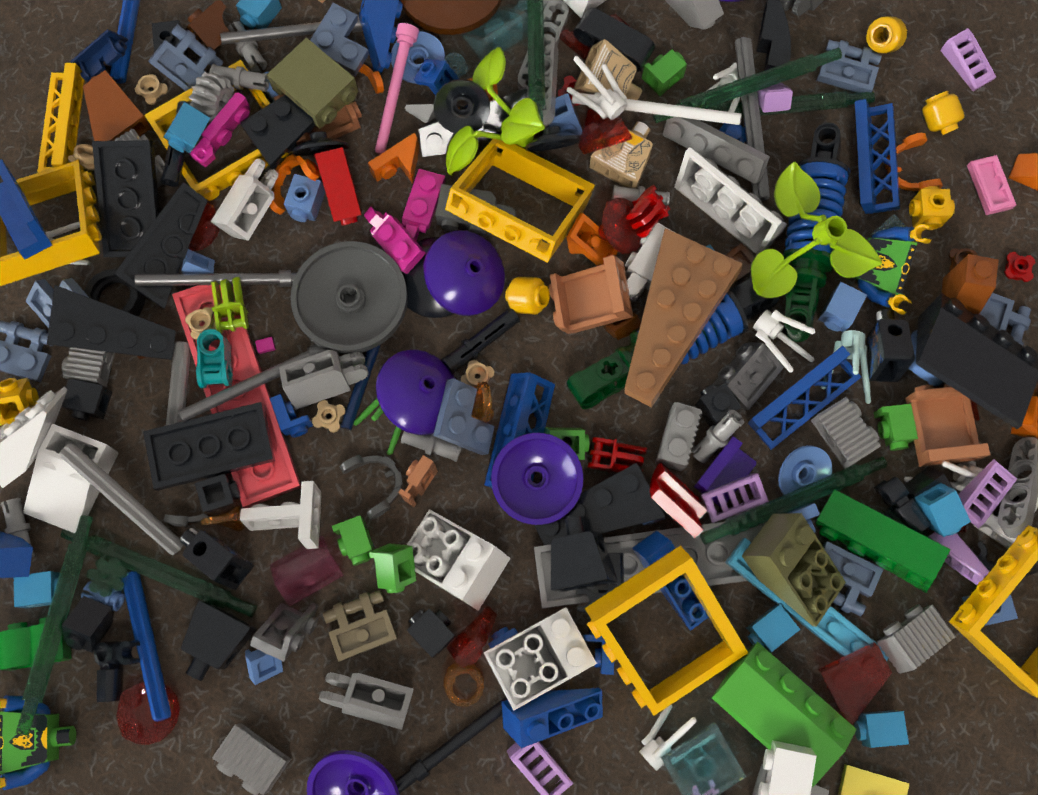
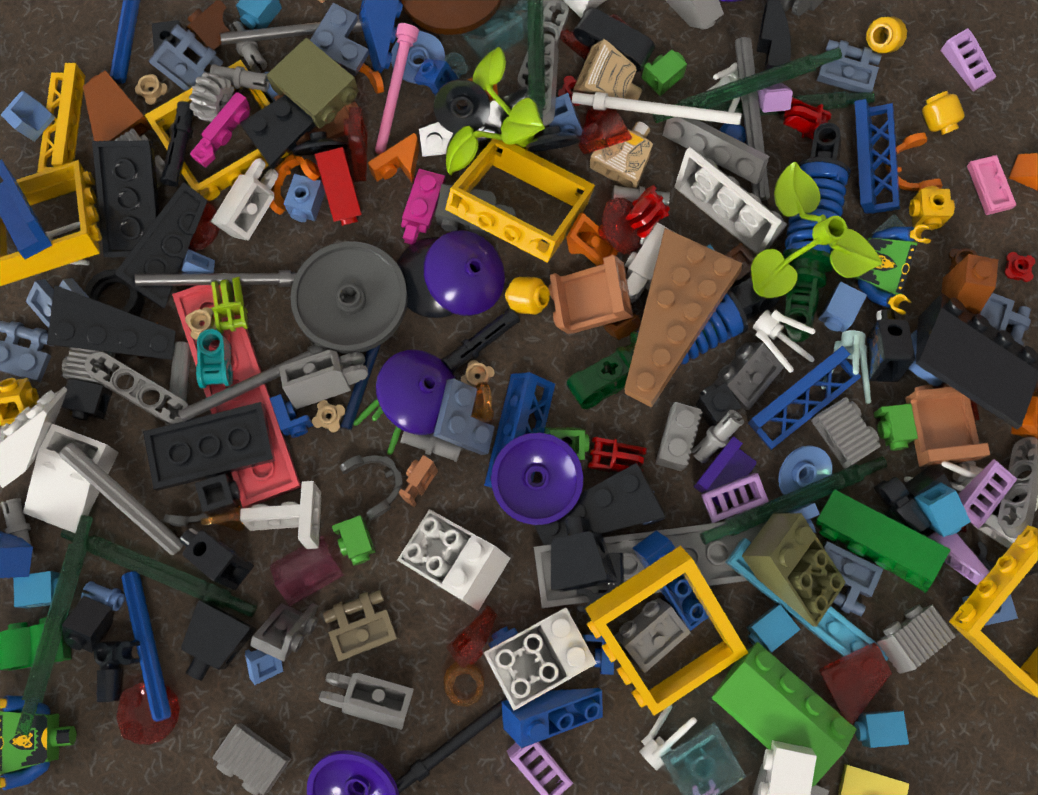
(28, 116): none -> medium blue panel
(84, 154): tan plate -> none
(106, 48): dark blue hinge -> none
(106, 576): clear green plant -> none
(139, 388): none -> light grey beam
(186, 128): dark azure brick -> none
(265, 345): dark pink piece -> none
(358, 141): none -> clear red wing
(394, 567): bright green brick -> none
(395, 239): dark pink hinge -> none
(424, 112): light grey slope -> none
(431, 631): black brick -> none
(611, 102): white plant -> none
(652, 634): none -> light grey bracket
(677, 500): slope -> none
(805, 117): none -> red arm

